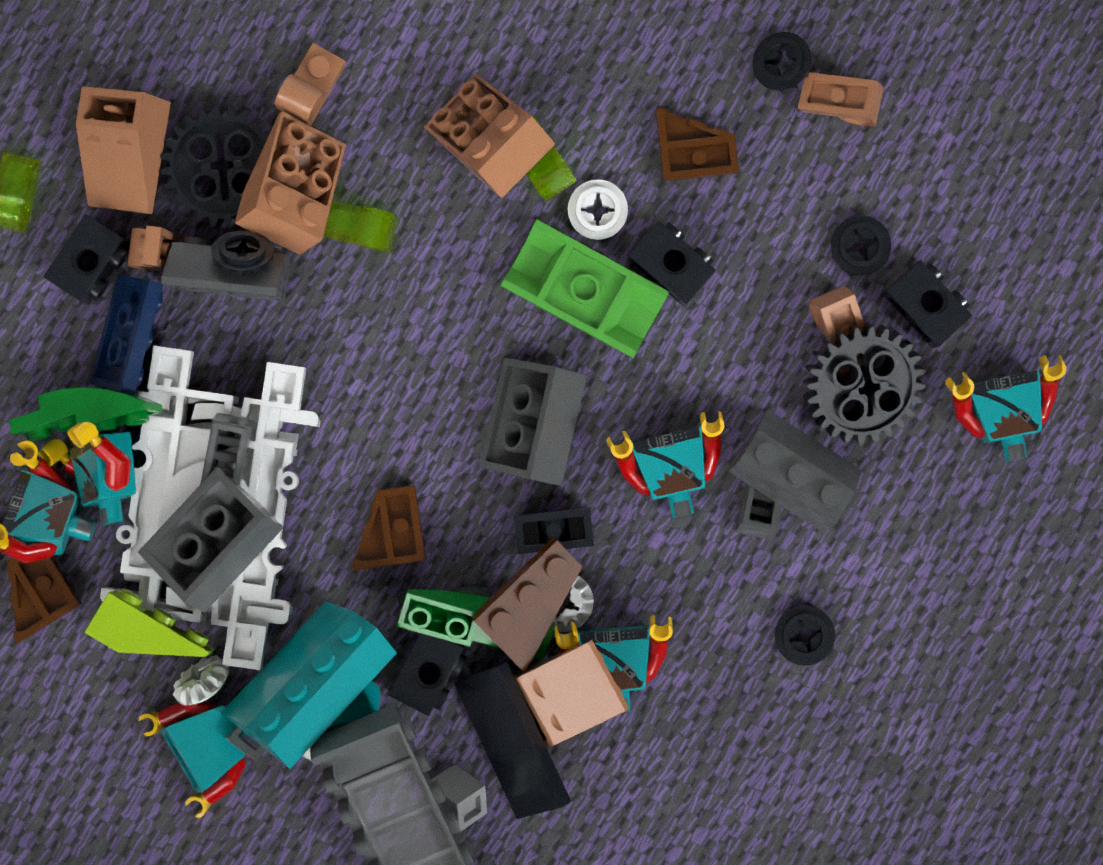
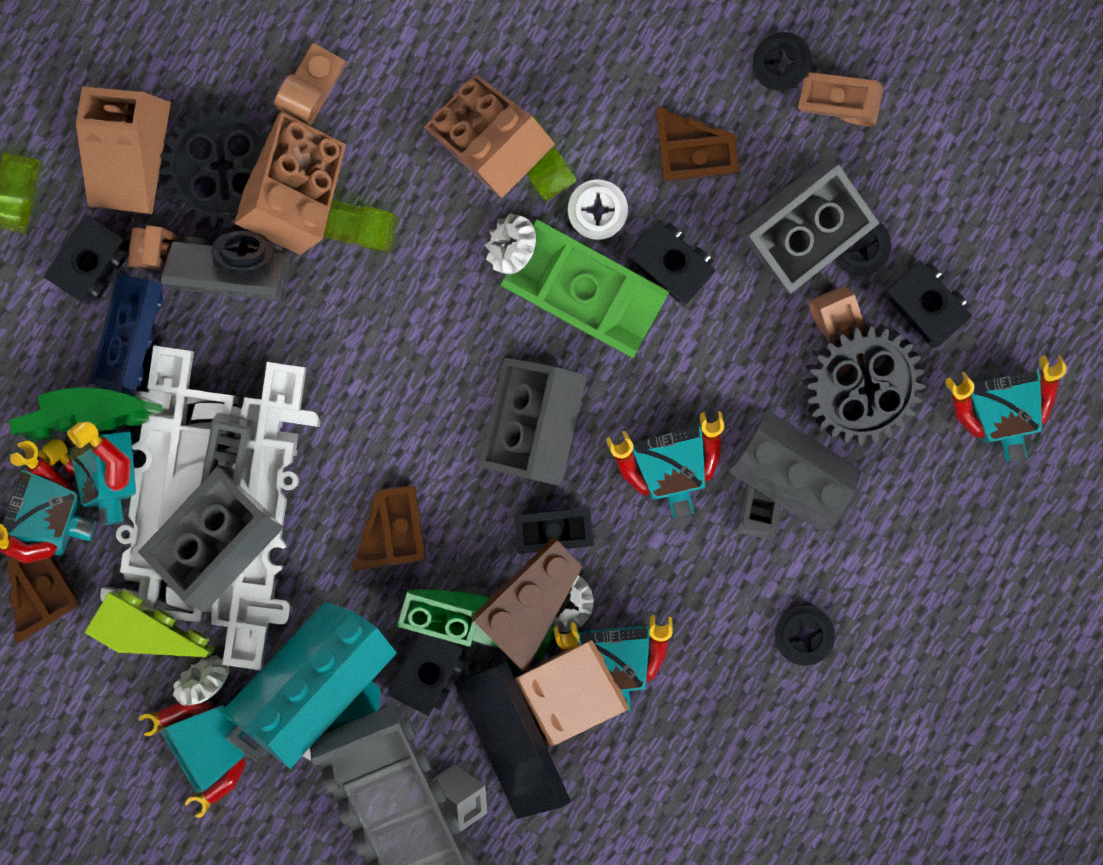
(518, 253): none -> white gear
(807, 224): none -> dark grey slope

